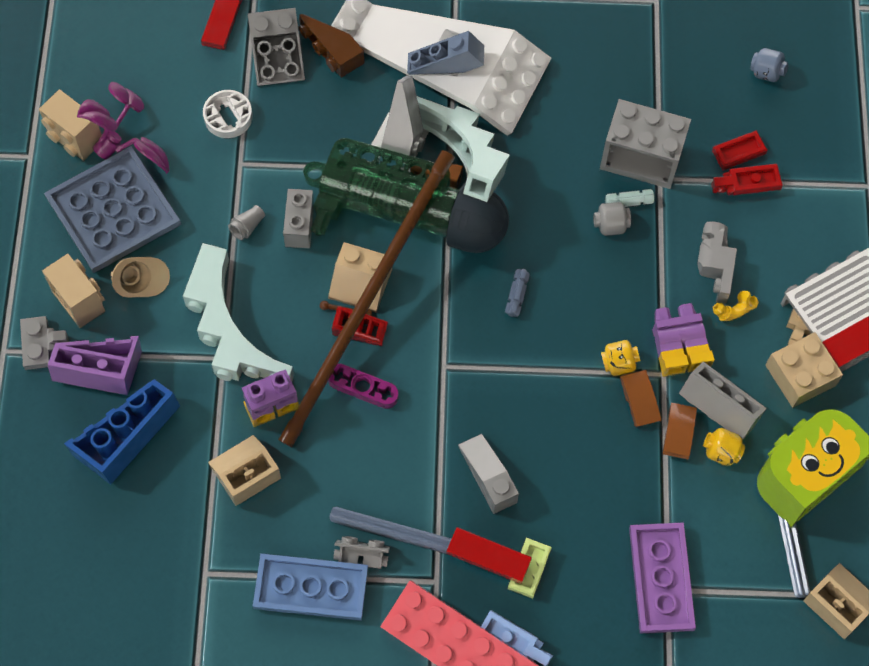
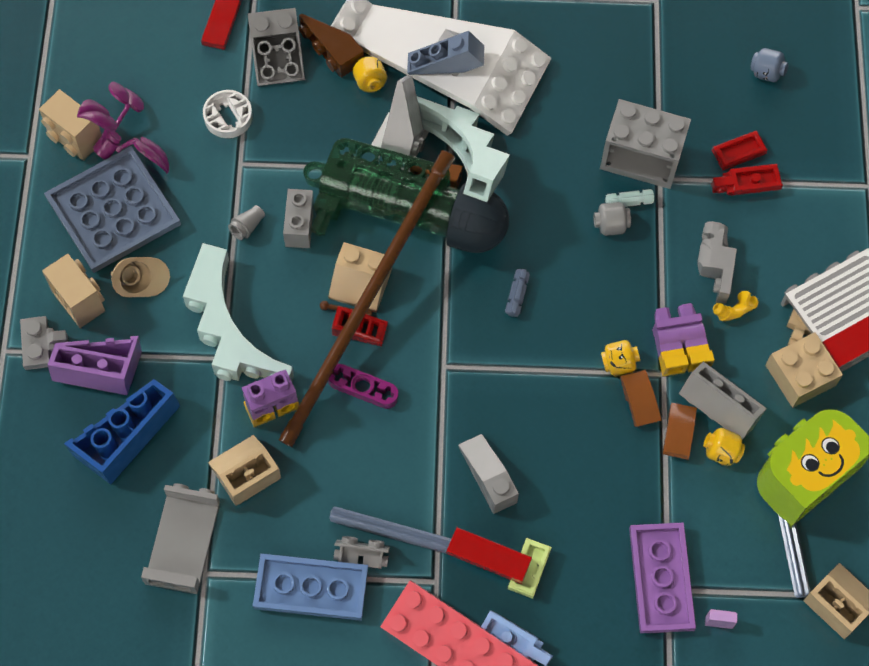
(182, 539): none -> light grey panel
(369, 73): none -> yellow head
(721, 619): none -> lavender tile

